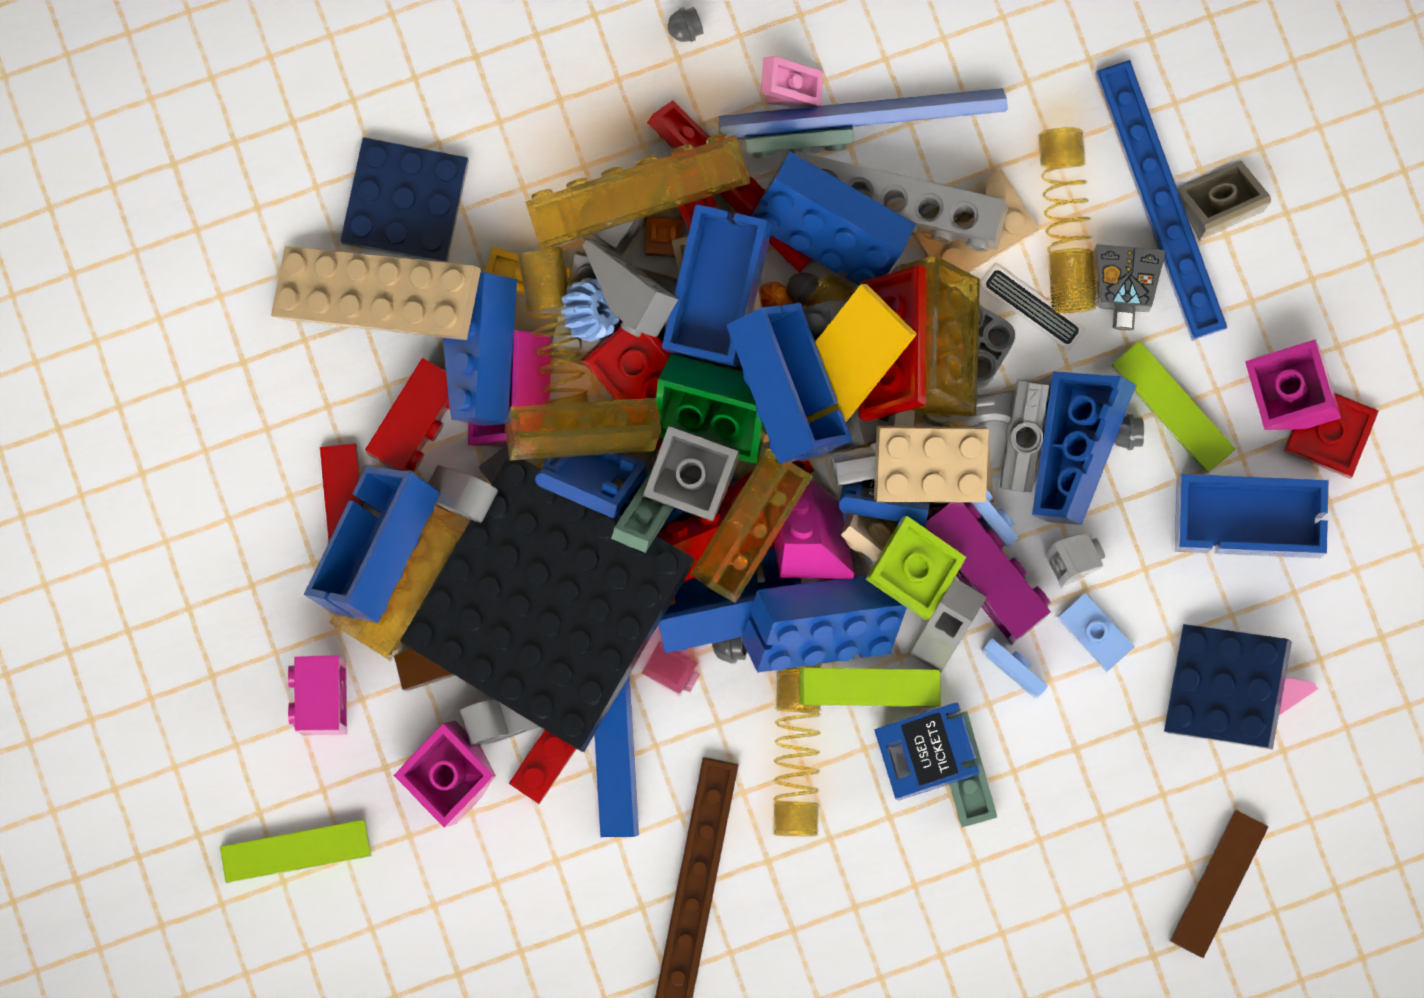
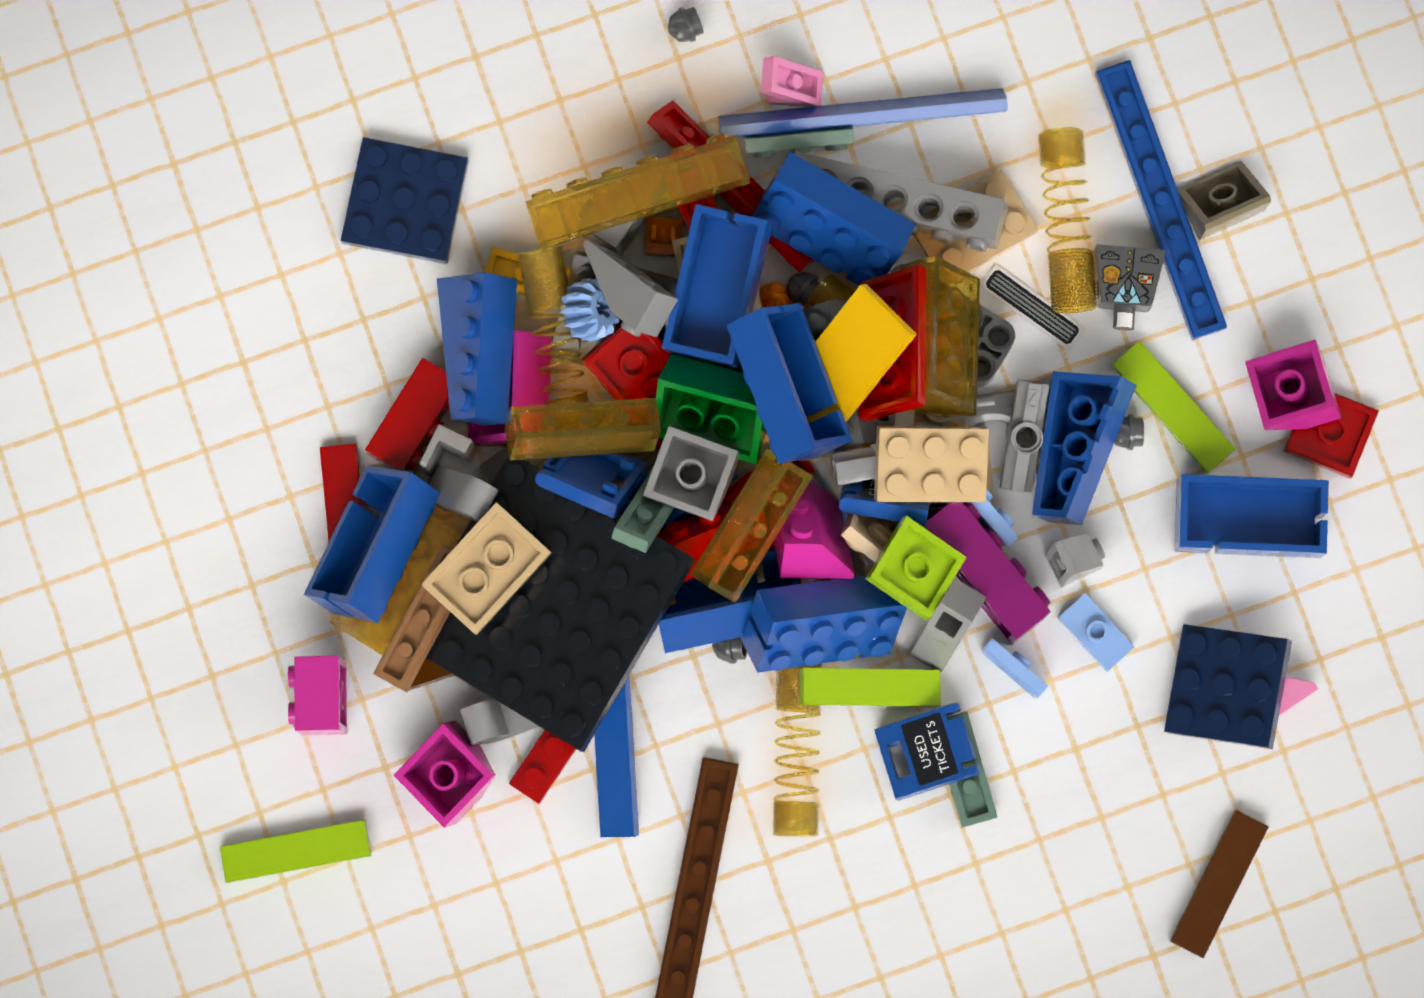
(376, 292): tan plate -> none
(414, 635): none -> medium nougat tile
(448, 441): none -> light grey panel
(486, 568): none -> tan plate
(671, 670): clear pink brick -> none

